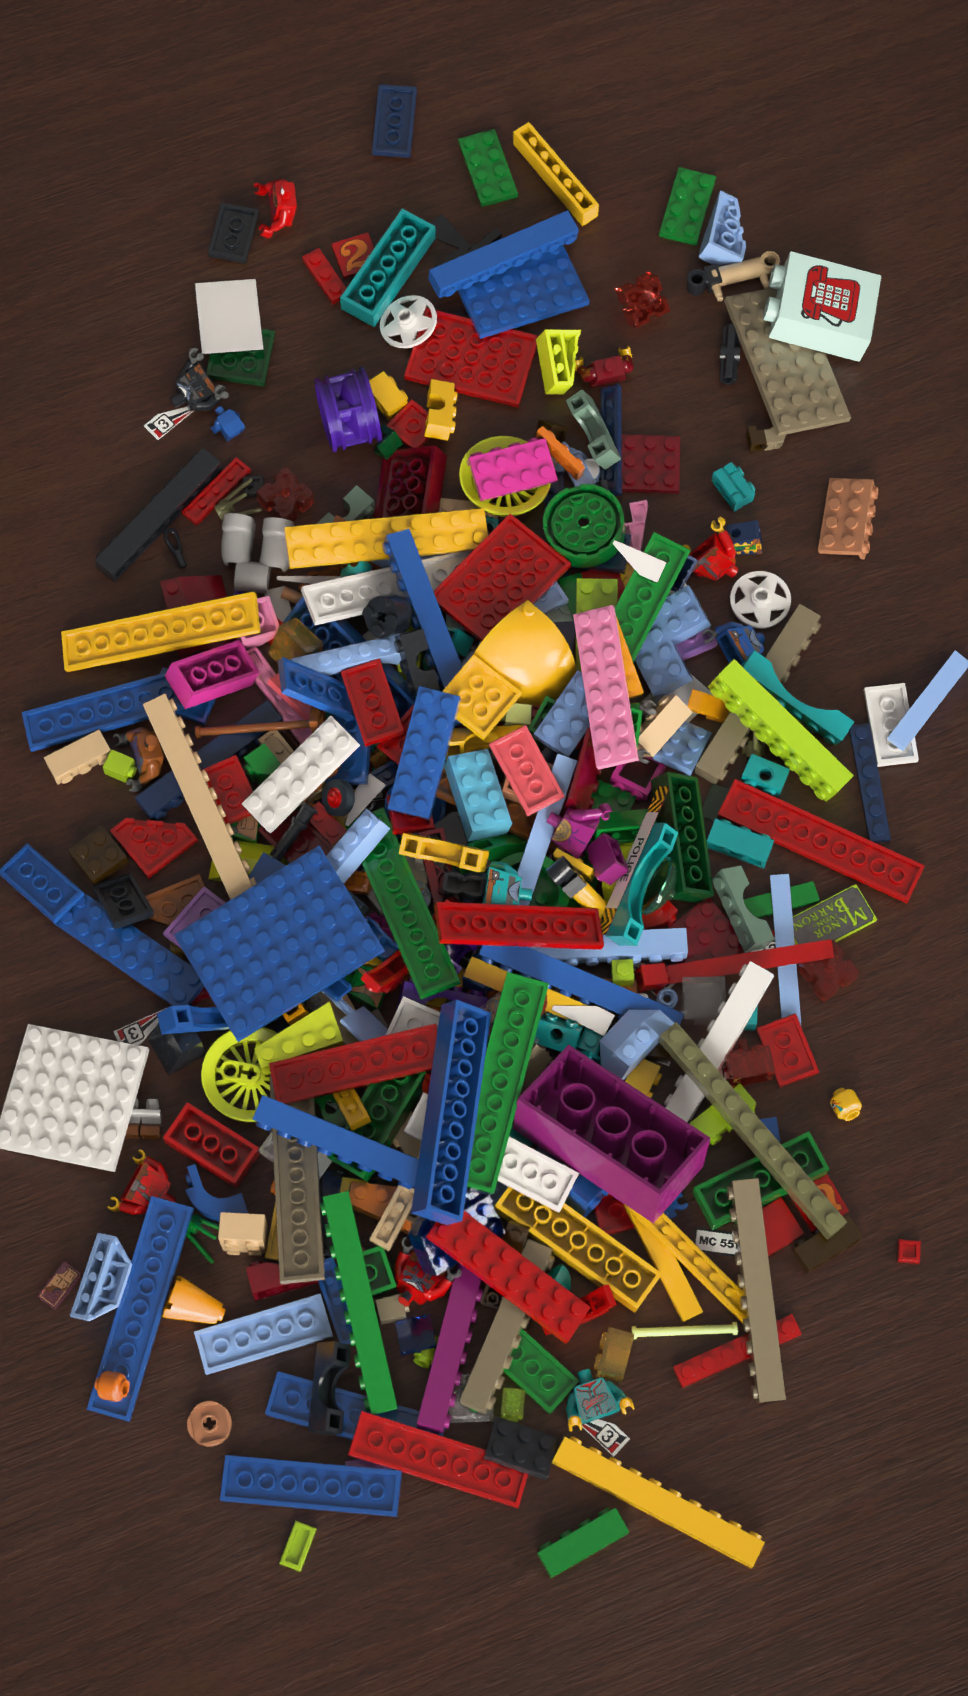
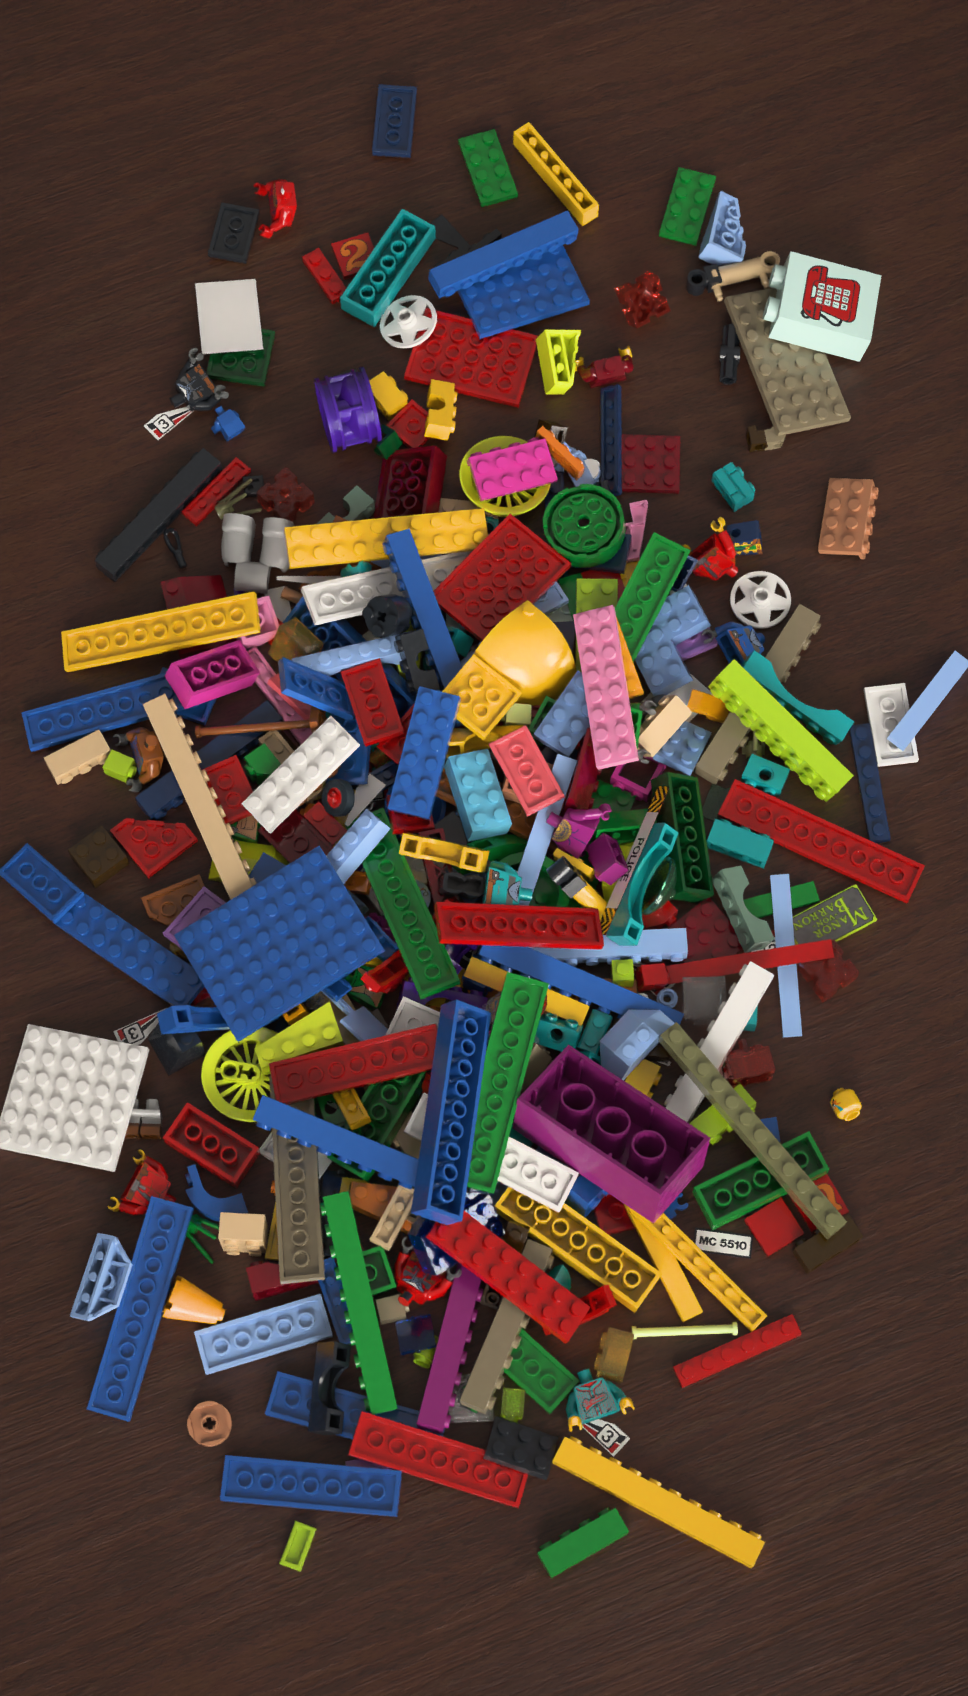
(59, 1285): tile -> none
(112, 1386): orange head -> none
(122, 900): black plate -> none
(298, 824): black pin -> none
(588, 1016): white sticker -> none
(601, 444): sand green arch -> none
(643, 563): white sticker -> none
(757, 1290): dark tan brick -> none
(788, 1050): red tile -> none
(909, 1251): red tile -> none

